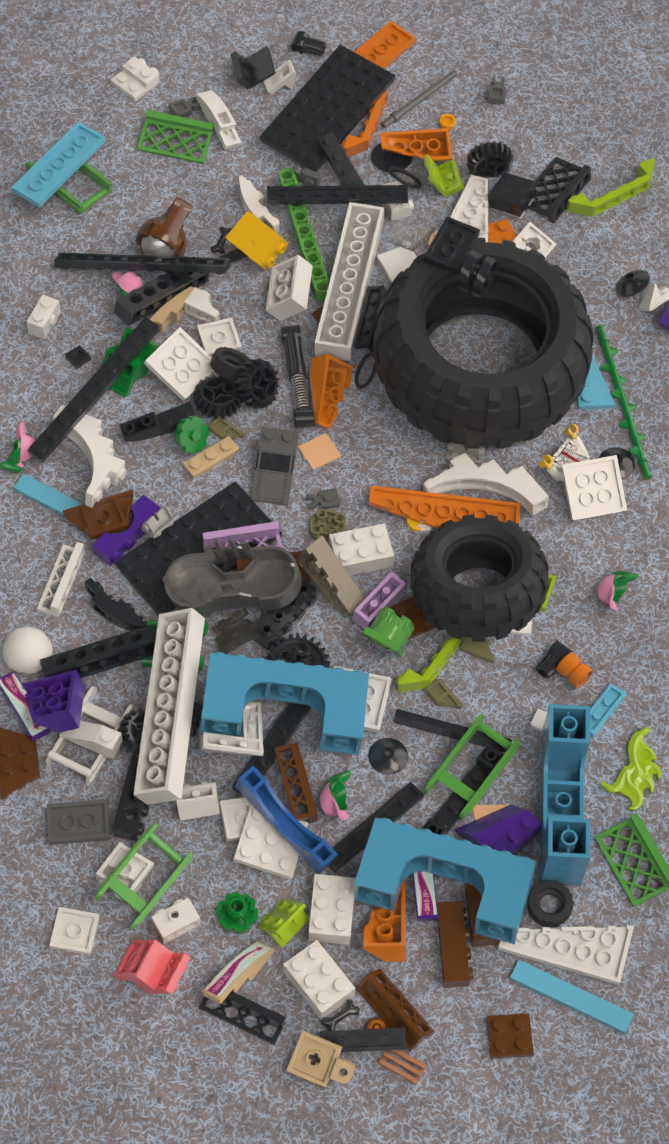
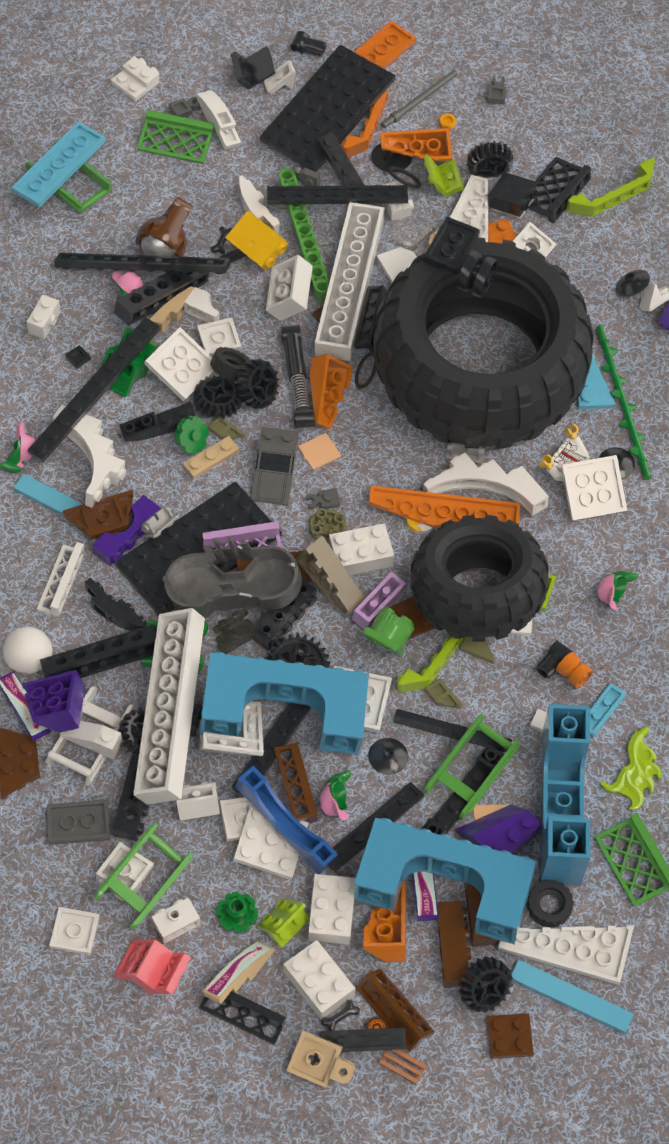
(483, 997): none -> black gear

